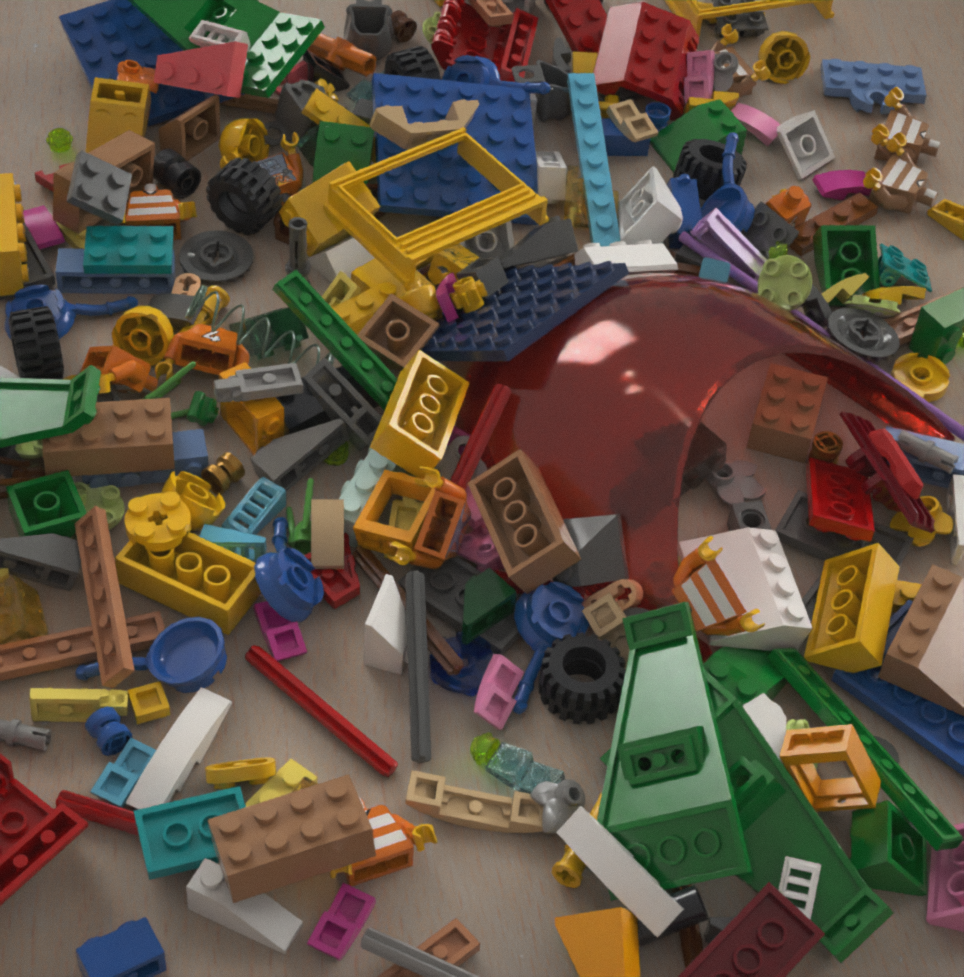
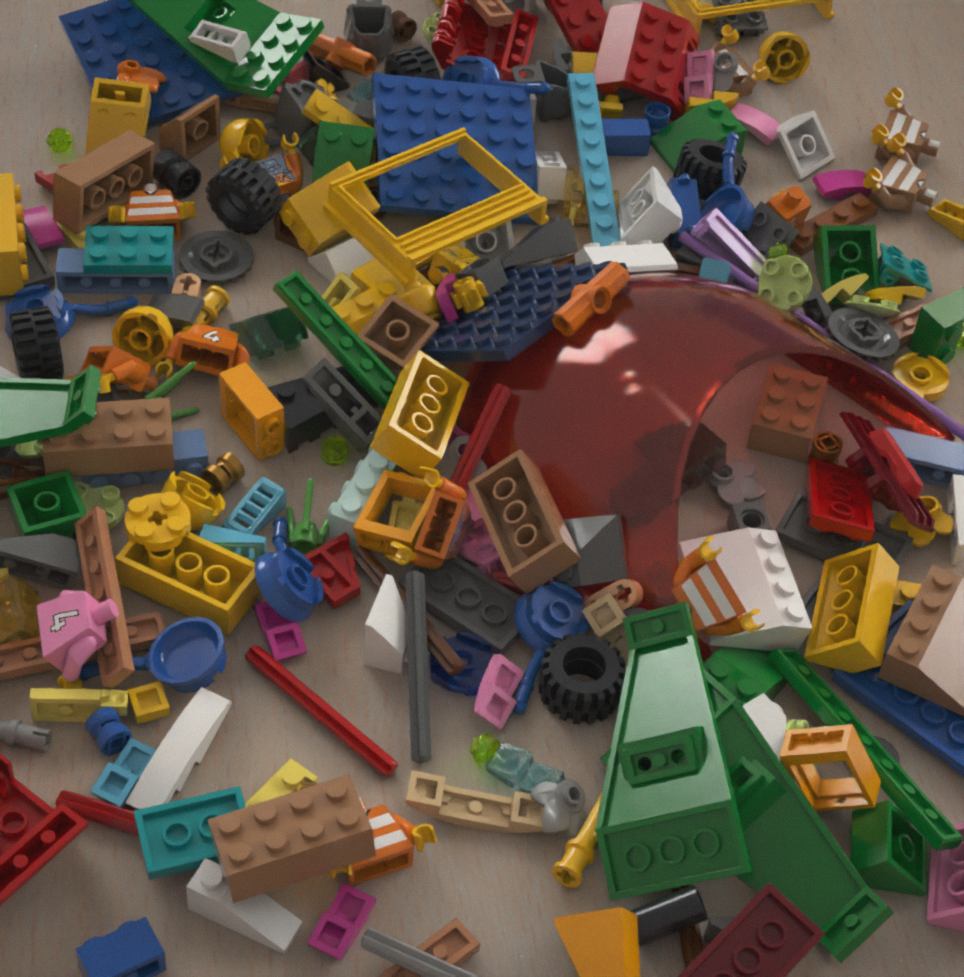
(72, 631): none -> bright pink torso
(99, 187): dark grey plate -> none
(198, 301): sand green piece -> none
(202, 409): green plate -> none
(205, 69): coral wedge -> none
(255, 770): yellow plate -> none
(259, 383): light grey hinge -> none
(296, 454): dark grey slope -> none
(298, 248): dark grey pin -> none
(327, 533): tan slope -> none
(393, 125): tan slope -> none
(485, 604): dark green slope -> none
(590, 298): none -> orange piece
(620, 871): white slope -> none
(631, 122): tan slope -> none
(806, 866): white slope -> none
(871, 83): medium blue plate -> none
(927, 451): light grey pin -> none

